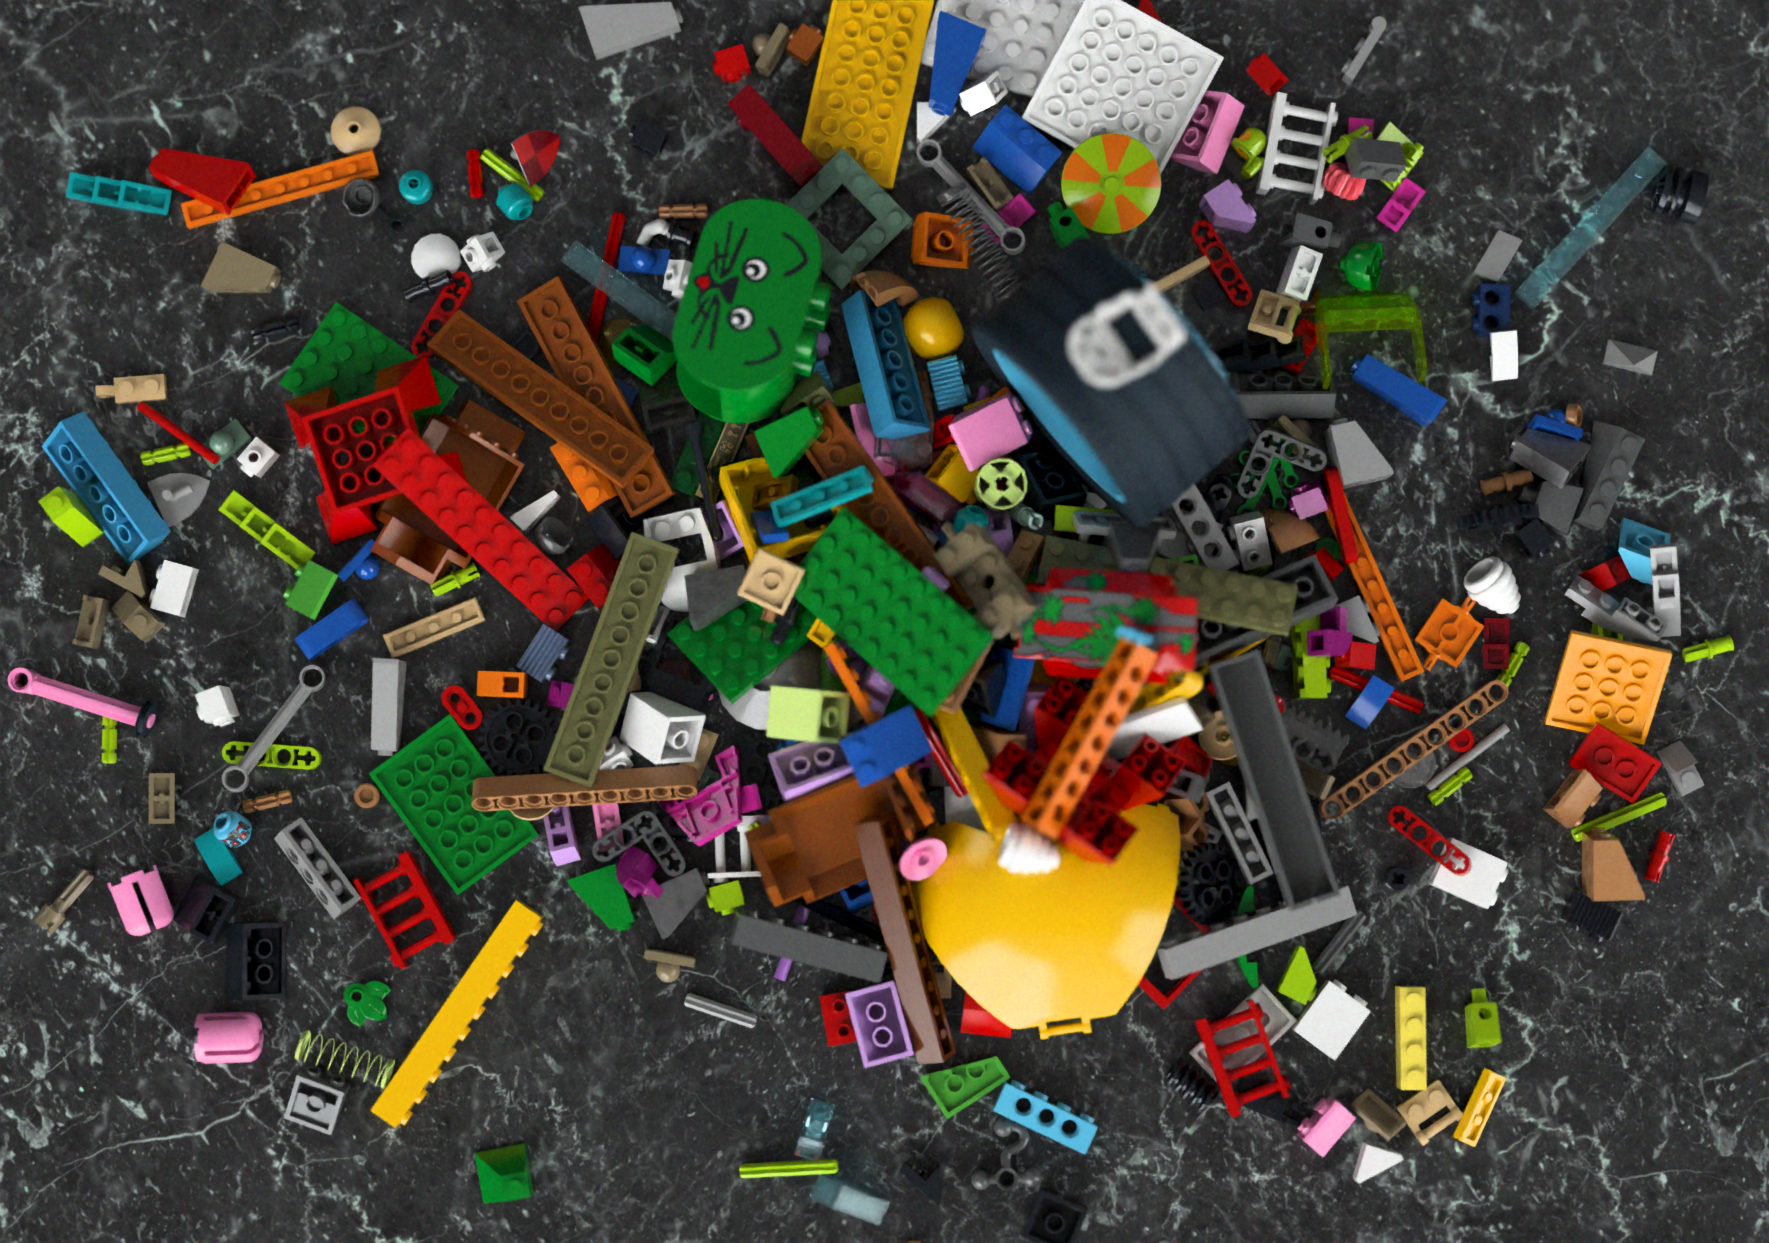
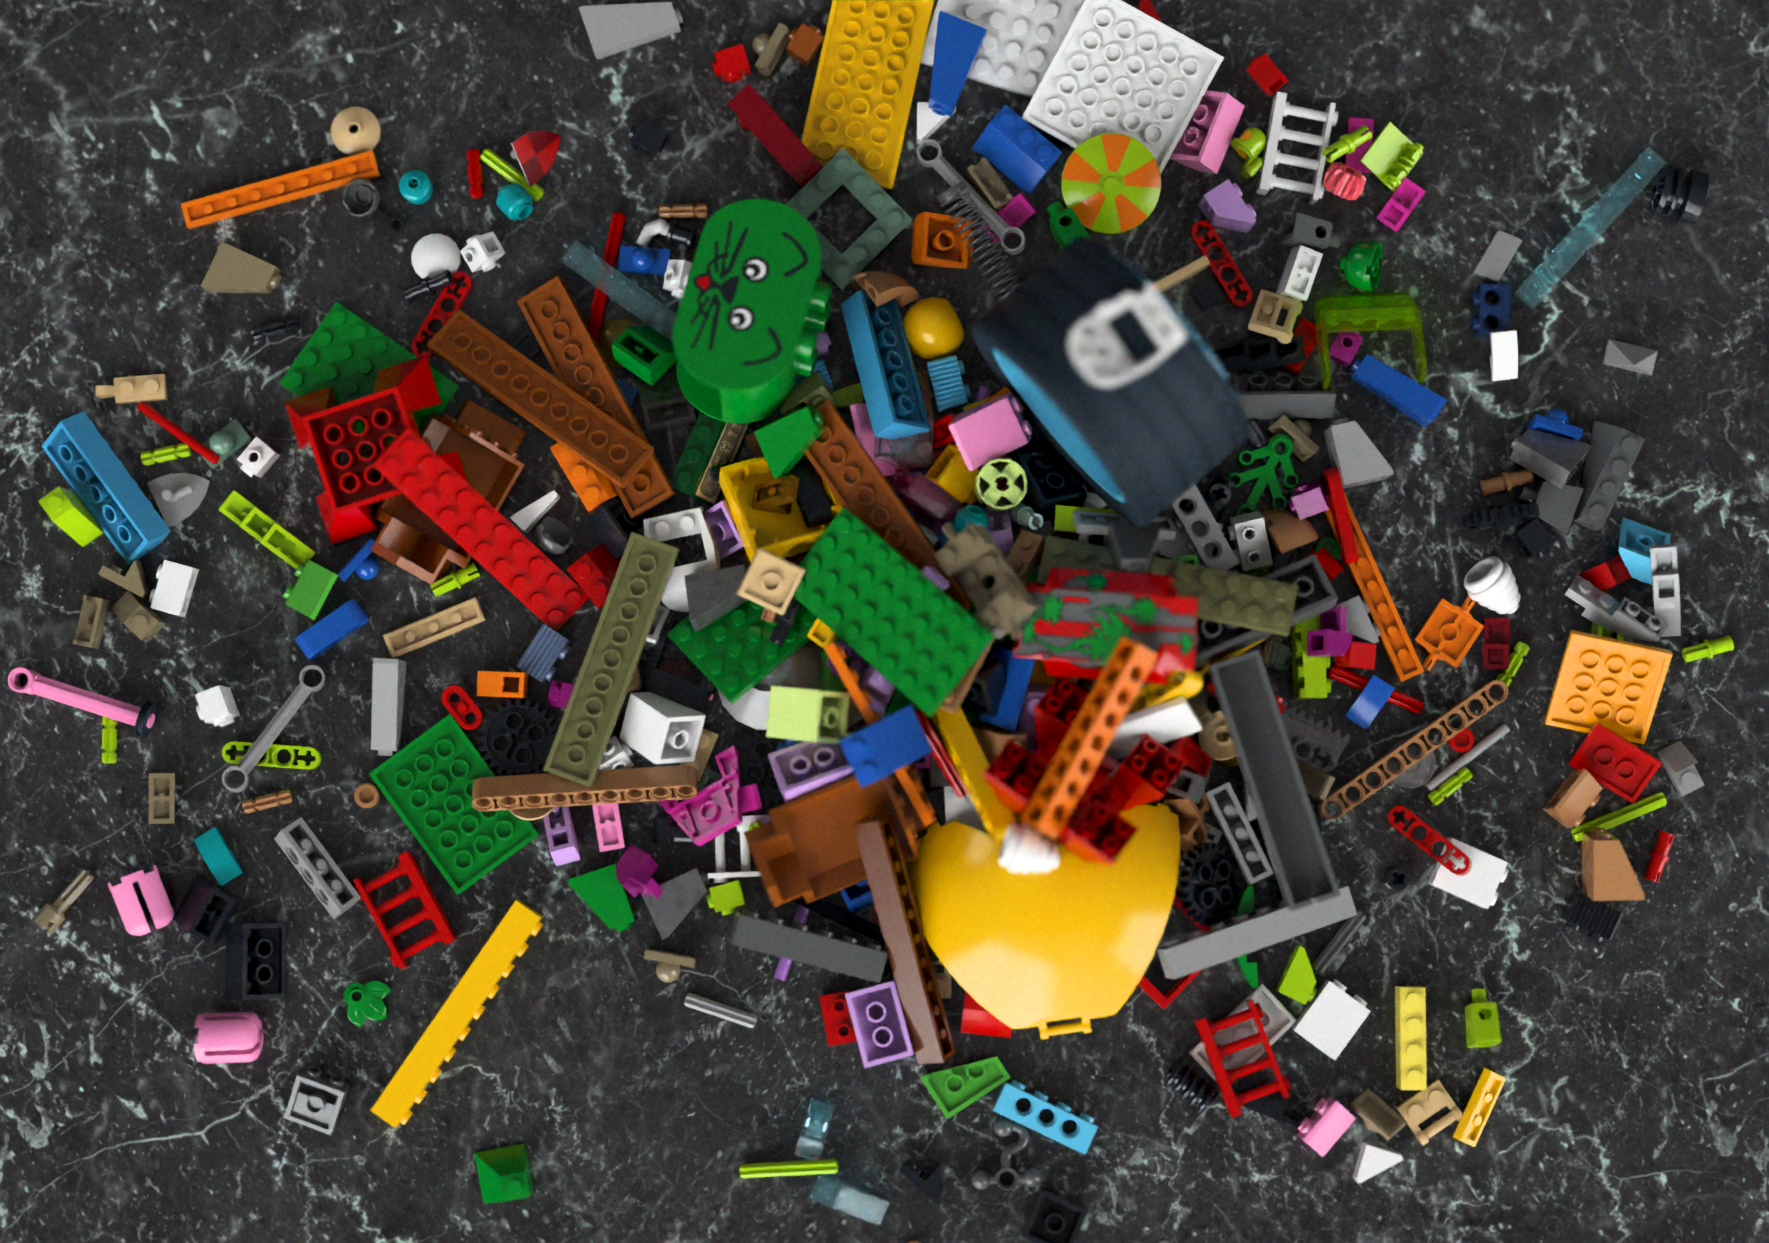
(118, 193): teal slope -> none
(204, 177): red slope -> none
(232, 829): medium azure head -> none
(388, 1071): yellowish green piece -> none
(648, 836): dark grey beam -> none
(694, 432): black piece -> none
(767, 528): blue tile -> none
(822, 496): teal fence -> none
(923, 858): bright pink dish -> none
(983, 93): white brick -> none
(1134, 634): medium azure tile -> none
(1268, 453): dark grey beam -> none
(1308, 307): reddish brown hand -> none
(1344, 347): none -> magenta brick
(1363, 48): light grey plate -> none
(1375, 159): dark grey brick -> none
(1574, 415): medium nougat tile -> none

